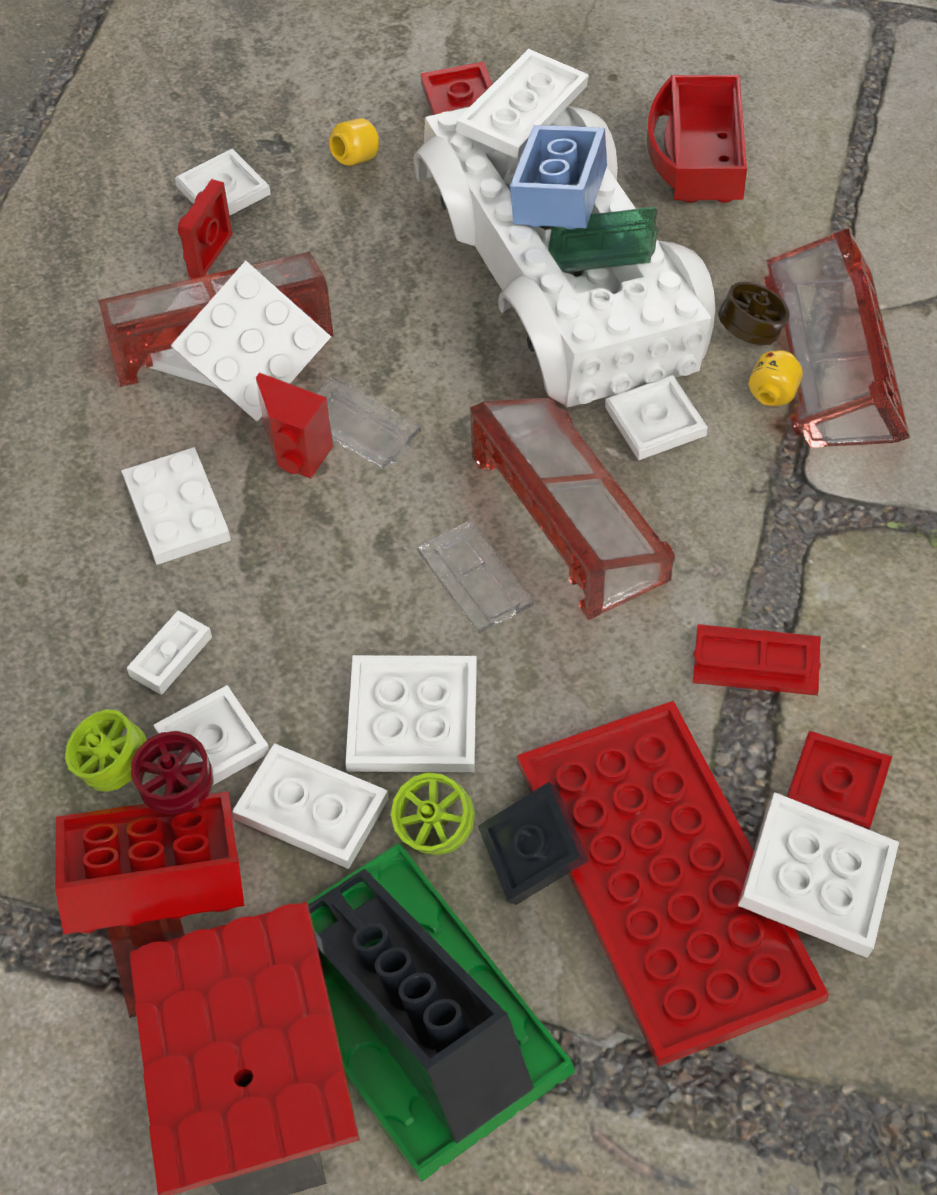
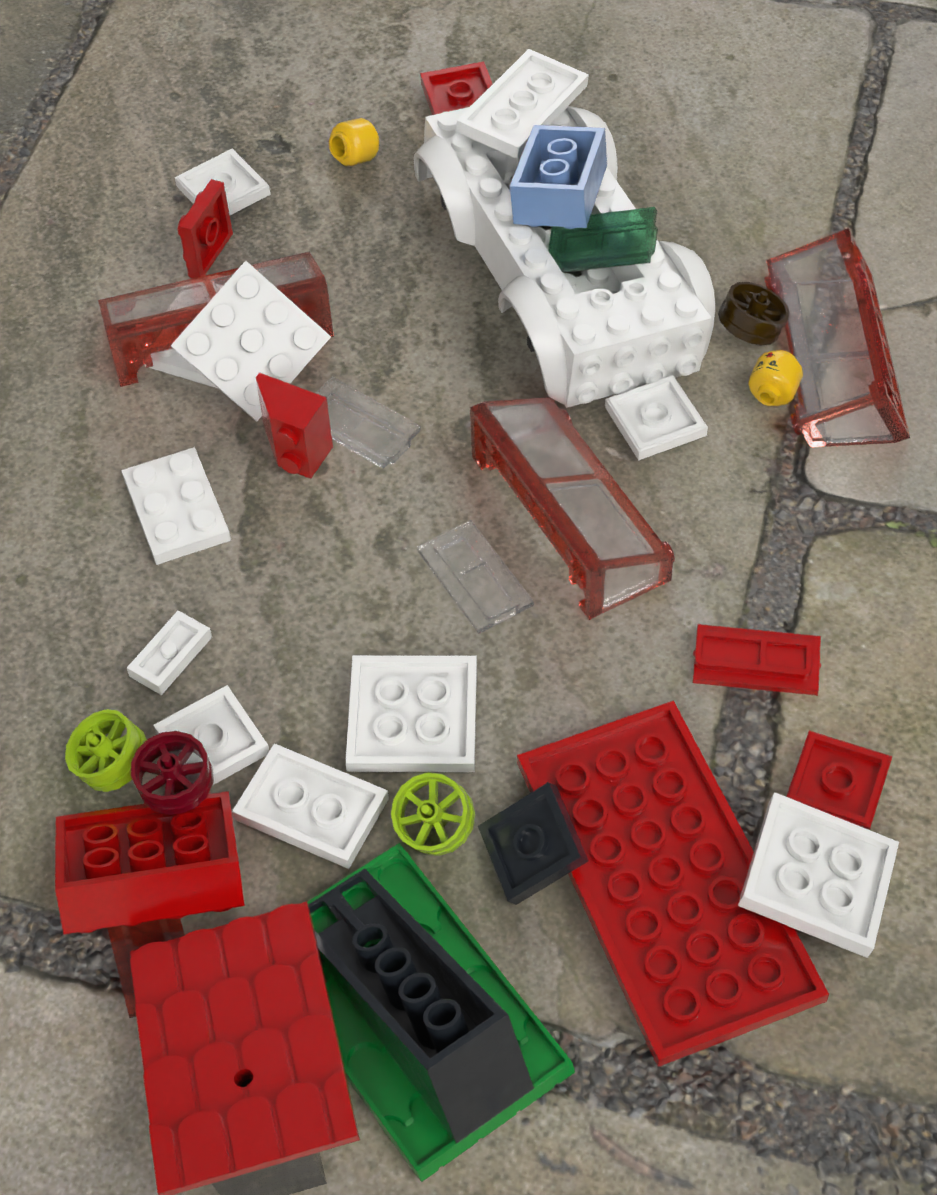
(700, 137): red piece -> none

